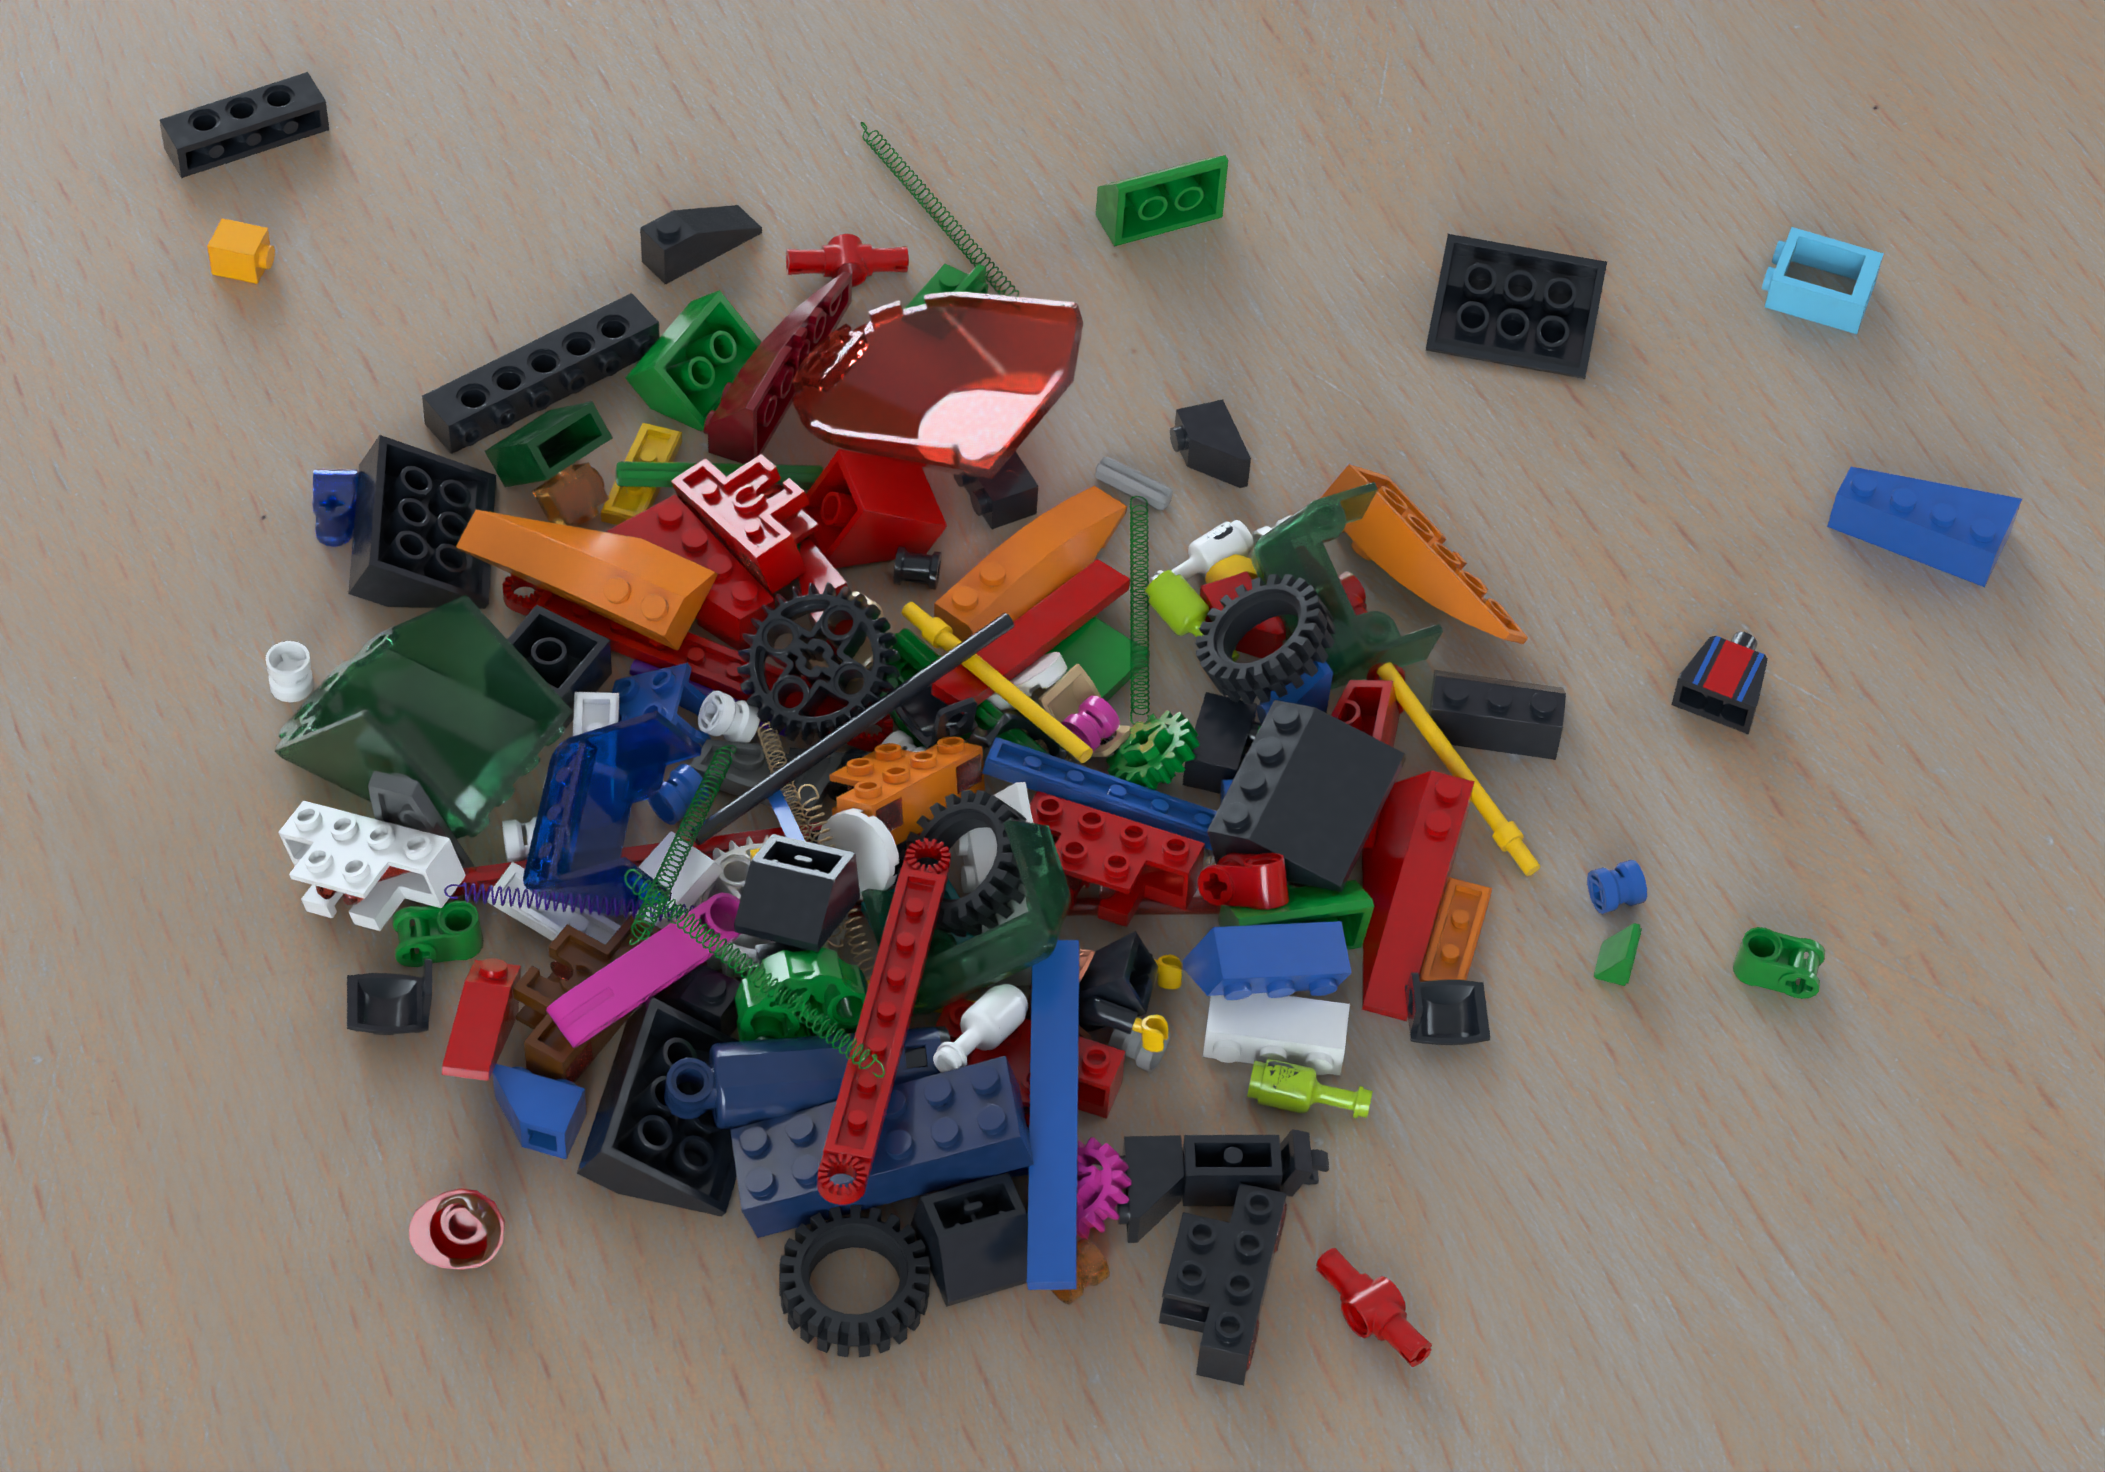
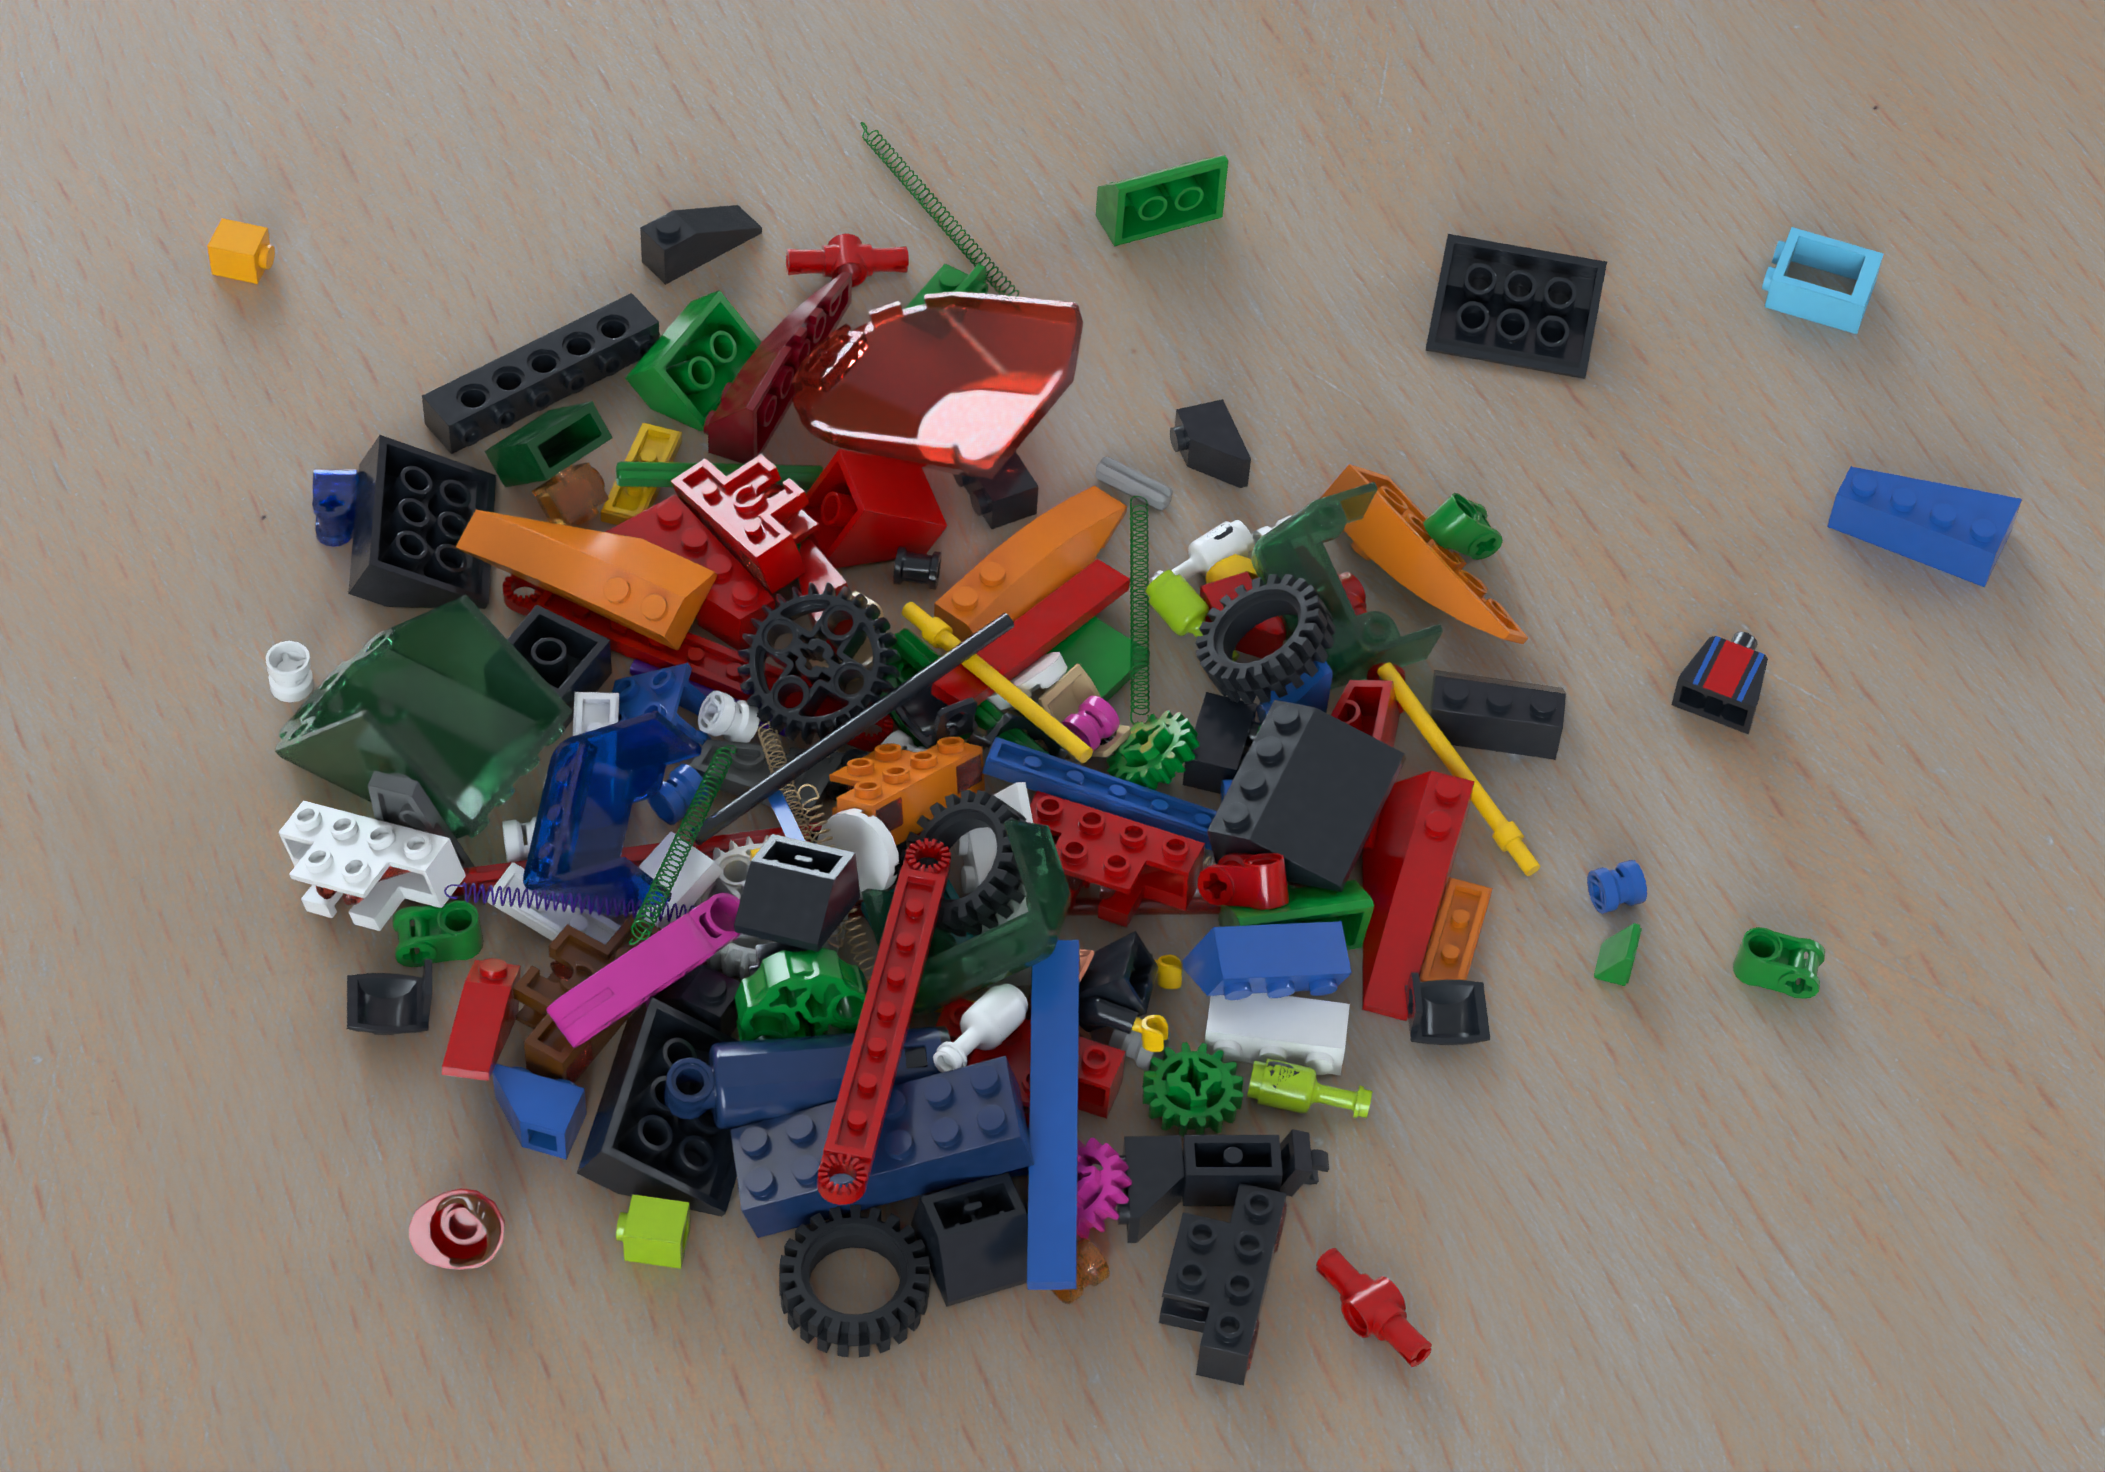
(244, 124): black brick -> none
(654, 1231): none -> lime brick
(749, 975): green piece -> none
(1188, 1090): none -> green gear
(1463, 528): none -> green piece

